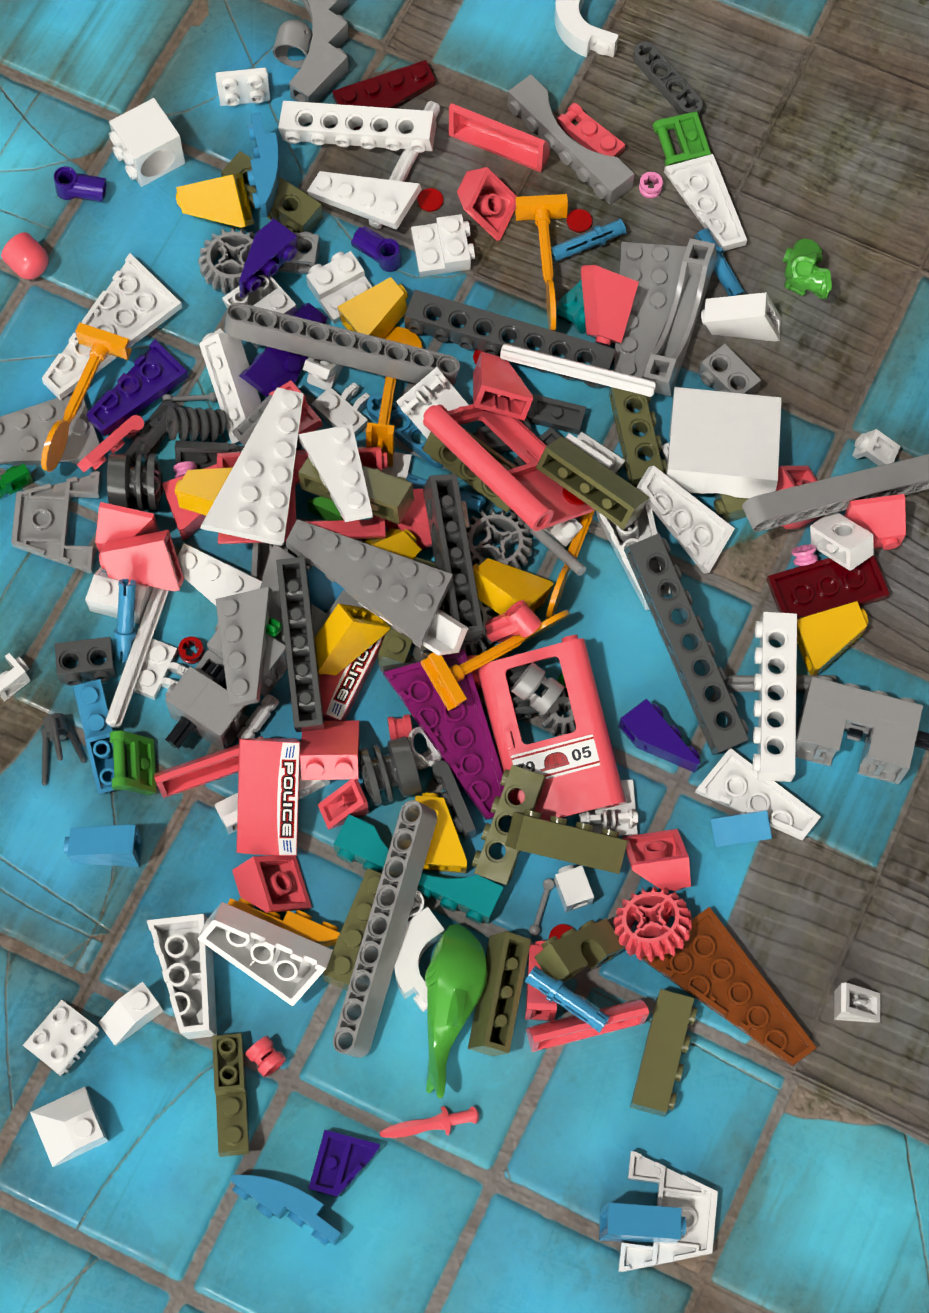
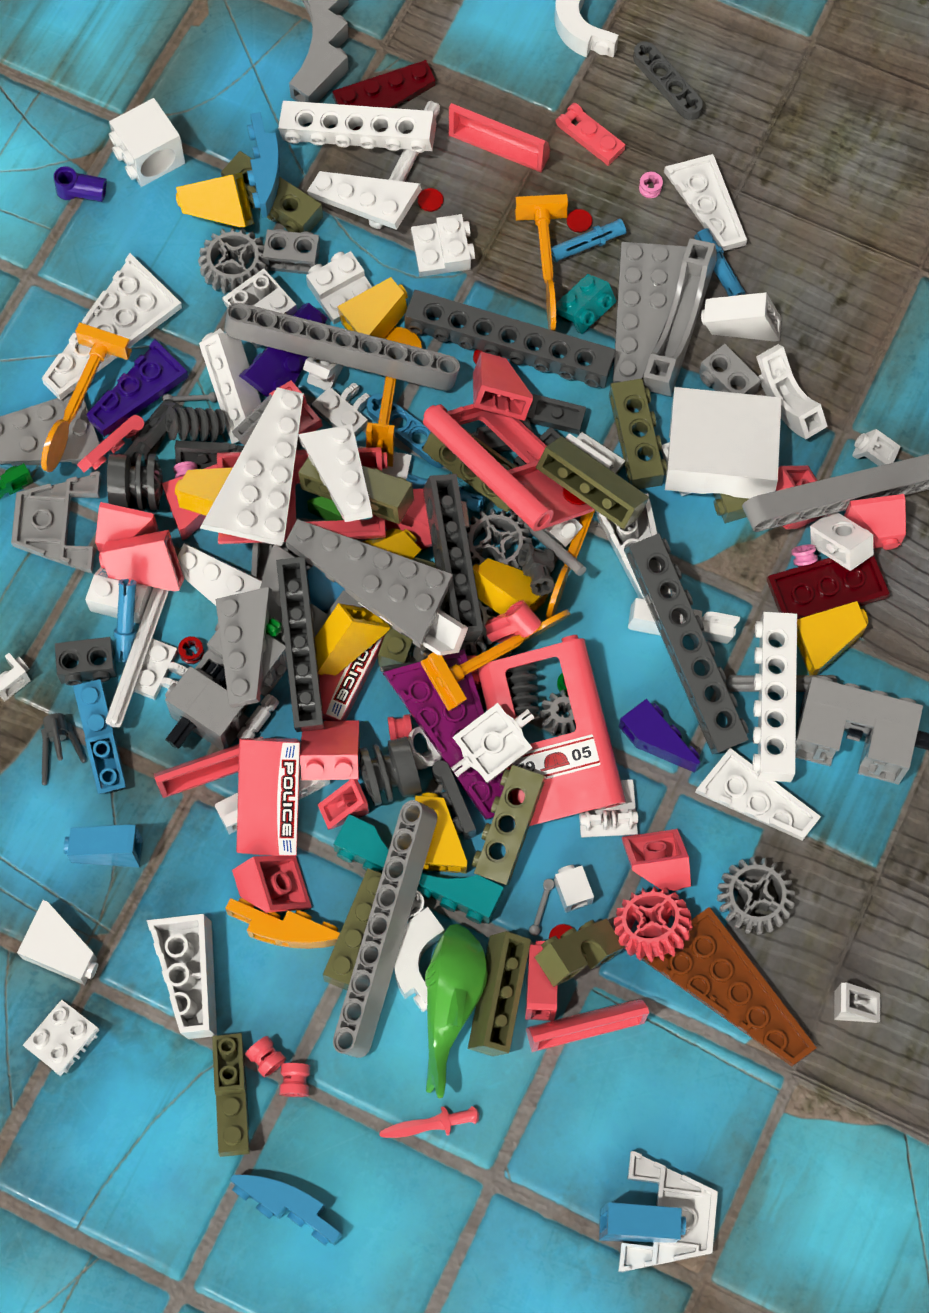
(25, 256): coral helmet -> none
(57, 947): none -> white slope
(69, 1126): white slope -> none
(130, 1014): white slope -> none
(139, 763): bright green plate -> none
(243, 86): white bracket -> none
(265, 951): white wedge -> none
(269, 250): dark purple slope -> none
(292, 34): light grey helmet -> none
(294, 1080): none -> coral wheel
(339, 1162): dark purple wing -> none
(377, 247): dark purple piece -> none
(430, 391): white hinge -> none
(487, 200): coral slope -> none
(492, 743): none -> white plate
(528, 684): light grey wheel -> none
(538, 566): none -> dark grey connector
(566, 842): olive brick -> none
(566, 998): dark azure pin -> none
(578, 370): white axle -> none
(604, 173): light grey arch -> none
(606, 303): coral slope -> none
(662, 1053): olive brick -> none
(688, 520): white wing -> none
(689, 136): bright green plate -> none
(717, 626): none -> white piece
(741, 828): dark azure tile -> none
(765, 900): none -> light grey gear
(797, 409): none -> white arch
(803, 270): bright green head -> none

